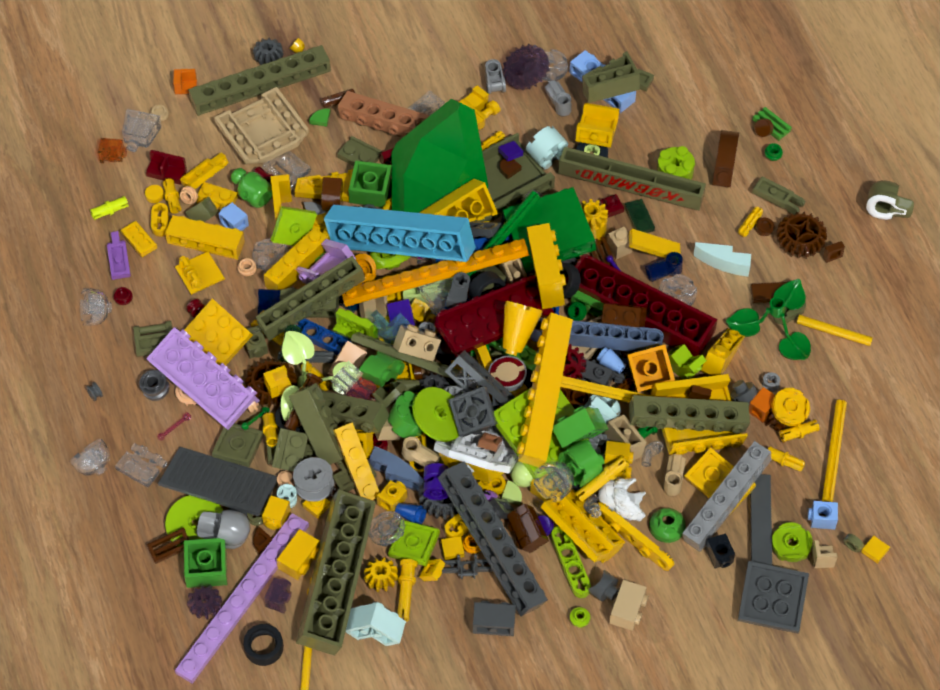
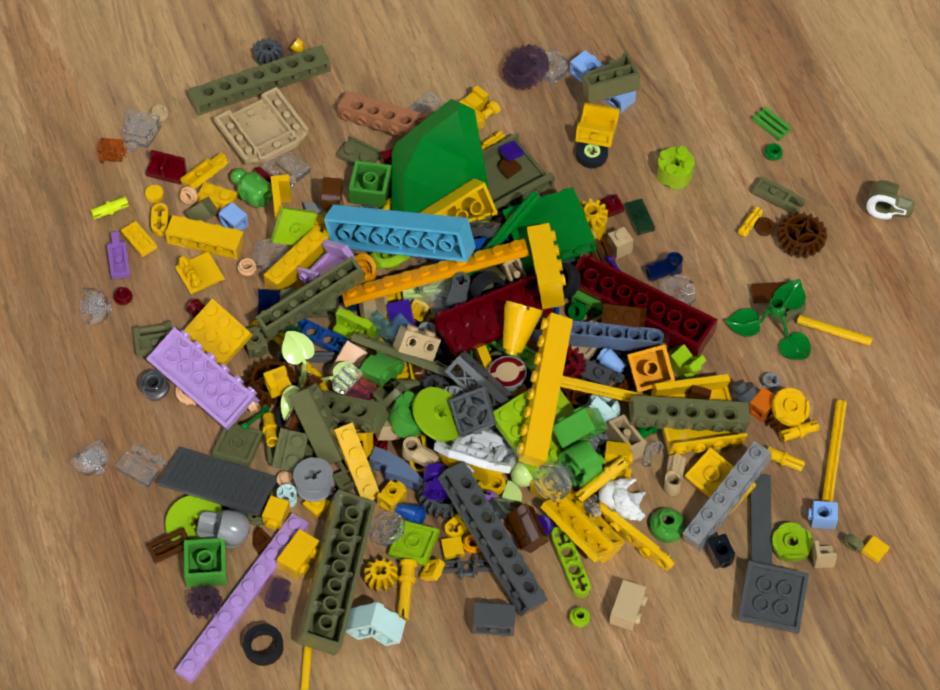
(94, 391): dark grey bush -> none
(161, 436): clear pink hinge -> none
(172, 196): yellow pin -> none
(184, 80): orange panel -> none
(312, 185): yellow wing -> none
(320, 117): bright green tile -> none
(334, 99): reddish brown axle -> none
(490, 442): nougat tile -> none
(494, 76): light grey piece -> none
(546, 146): light aqua brick -> none
(559, 98): light grey piece -> none
(606, 587): dark grey piece -> none
(632, 178): olive brick -> none
(645, 79): olive tile -> none
(652, 244): yellow tile -> none
(722, 352): yellow slope -> none
(723, 258): light aqua slope -> none
(725, 158): reddish brown arch -> none
(764, 127): reddish brown tile -> none
(833, 251): reddish brown tile -> none

